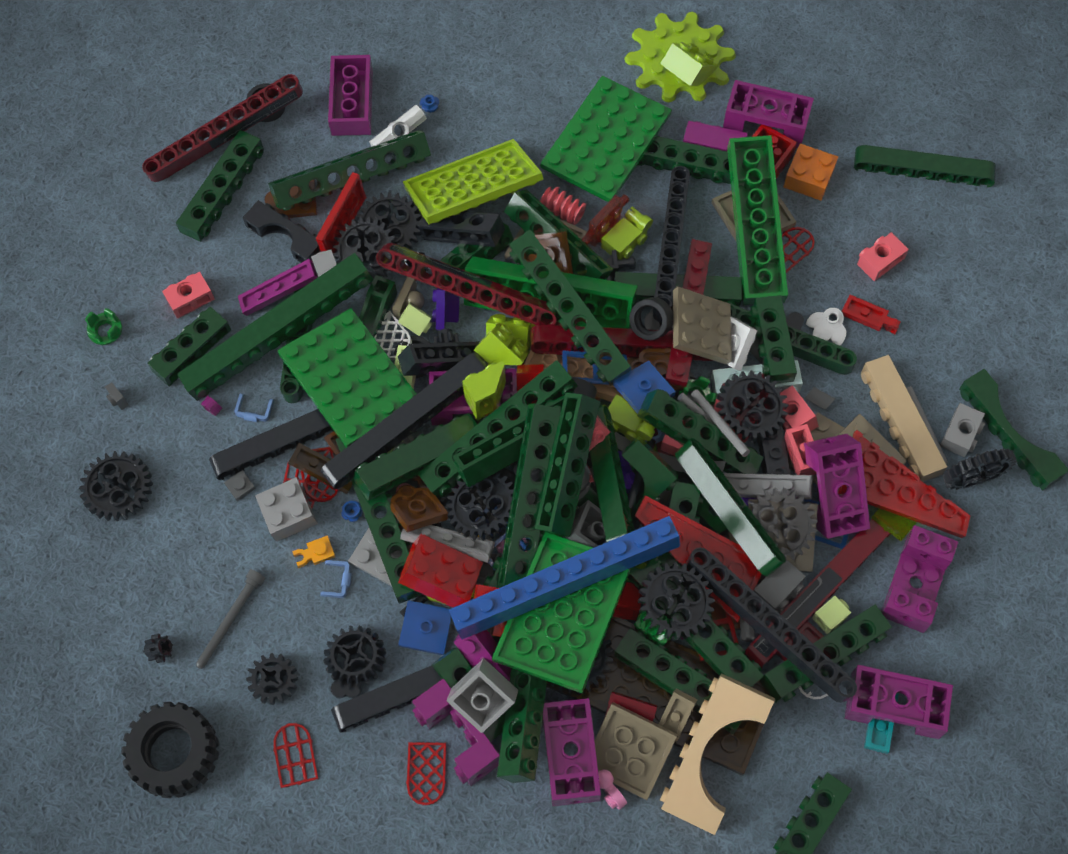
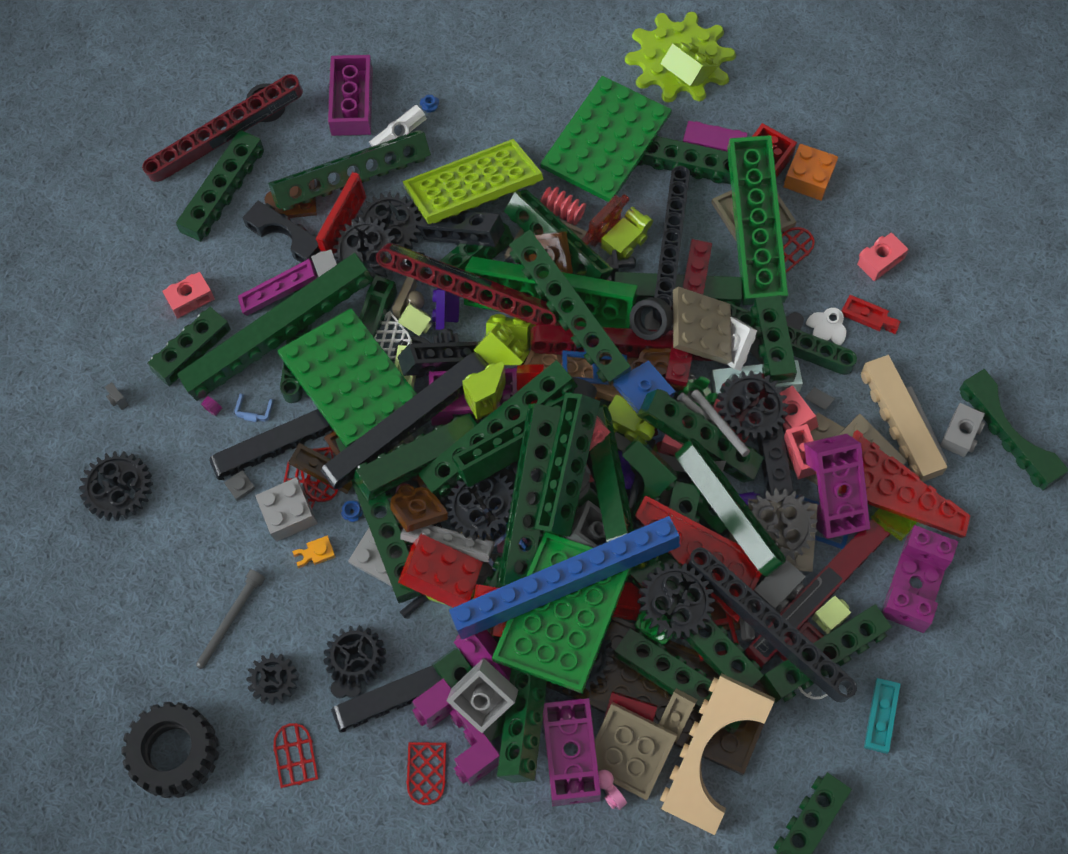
(95, 321): green piece -> none
(158, 648): black gear -> none
(346, 579): medium blue piece -> none
(425, 628): blue plate -> none
(748, 104): magenta plate -> none
(752, 484): light grey tile -> none
(926, 165): dark green beam -> none
(926, 704): magenta plate -> none
(991, 463): black gear -> none

